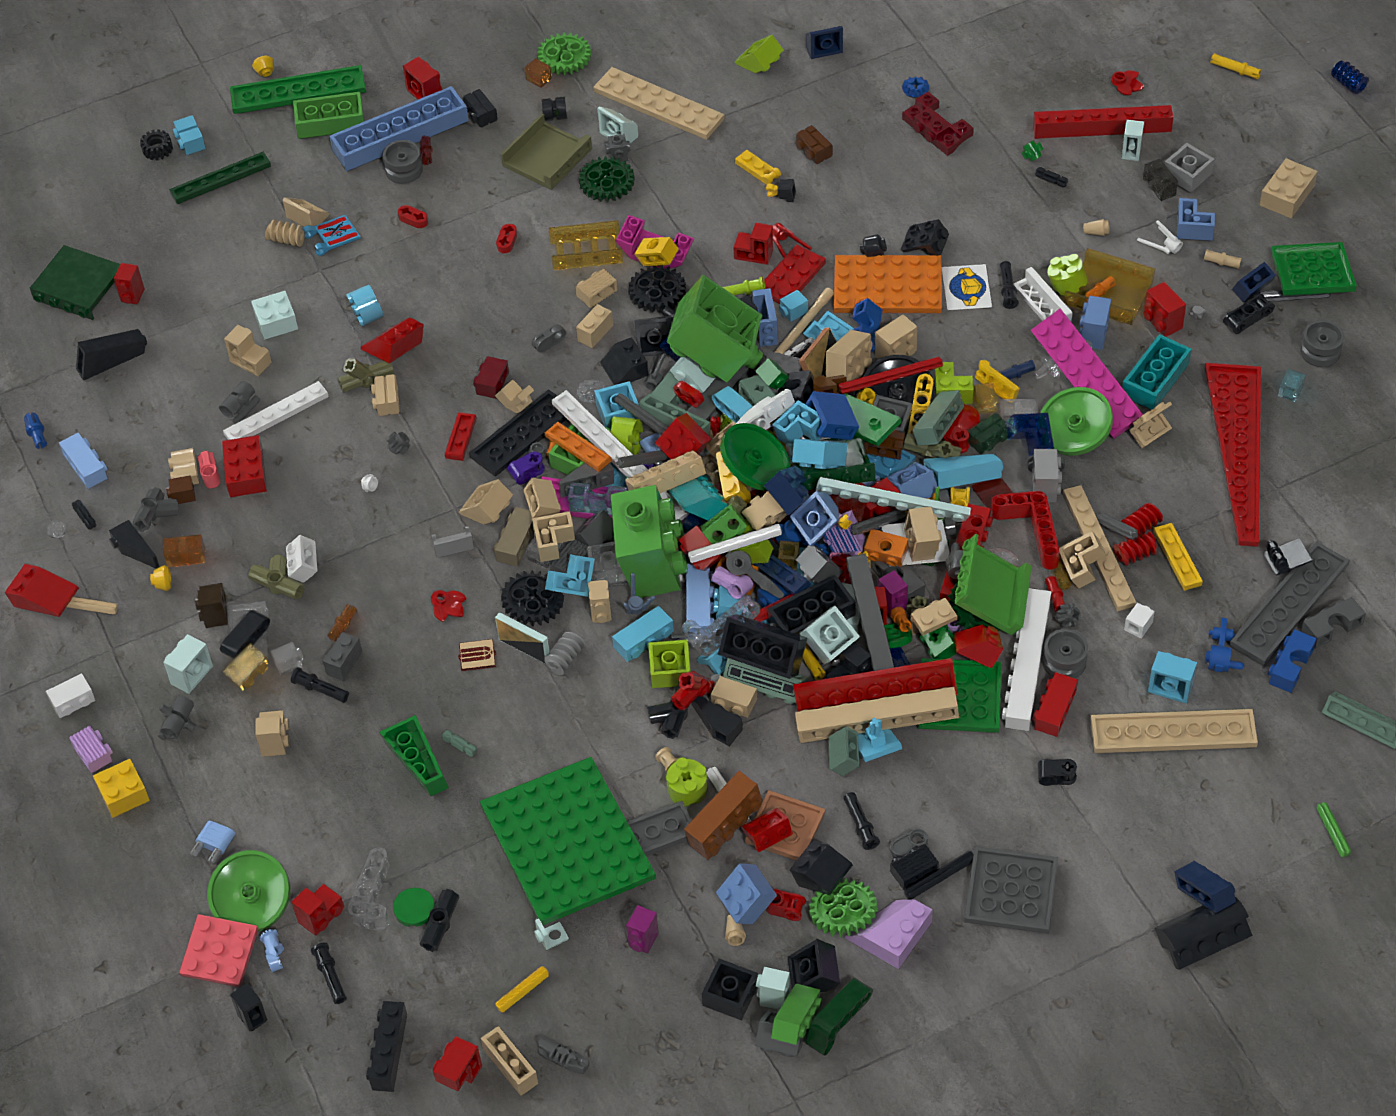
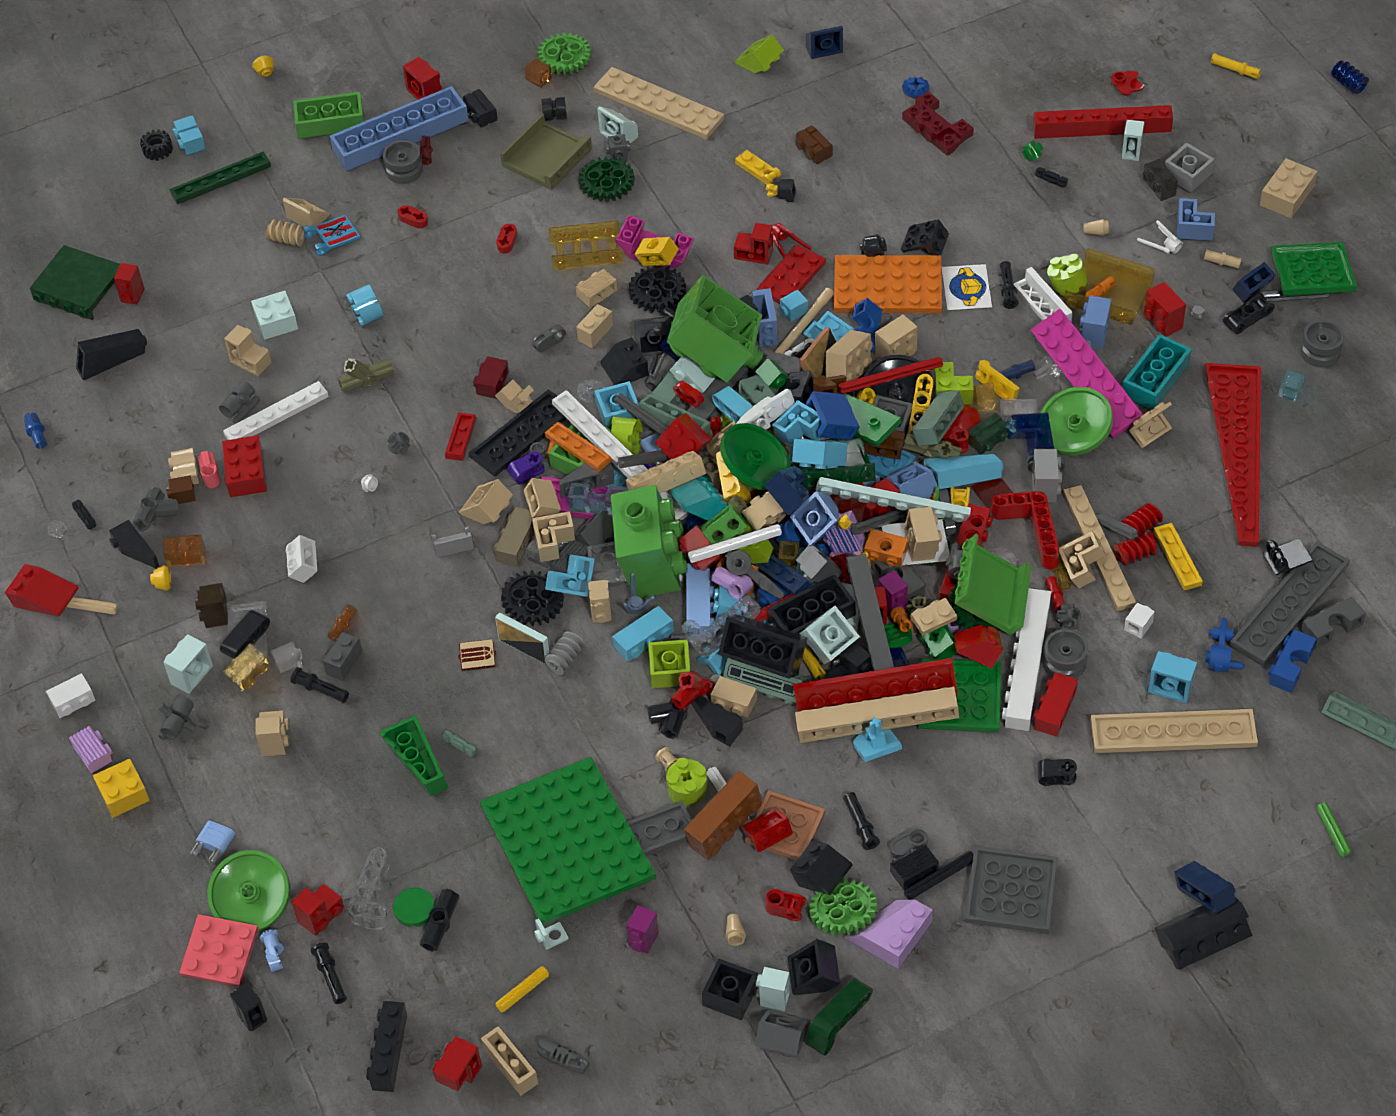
(83, 460): light blue brick -> none
(276, 578): olive piece -> none
(288, 89): green plate -> none
(386, 395): tan brick -> none
(395, 340): red slope -> none
(449, 606): red plate -> none
(746, 287): lime pin -> none
(746, 893): medium blue brick -> none
(796, 1014): bright green brick -> none
(844, 751): sand green brick -> none

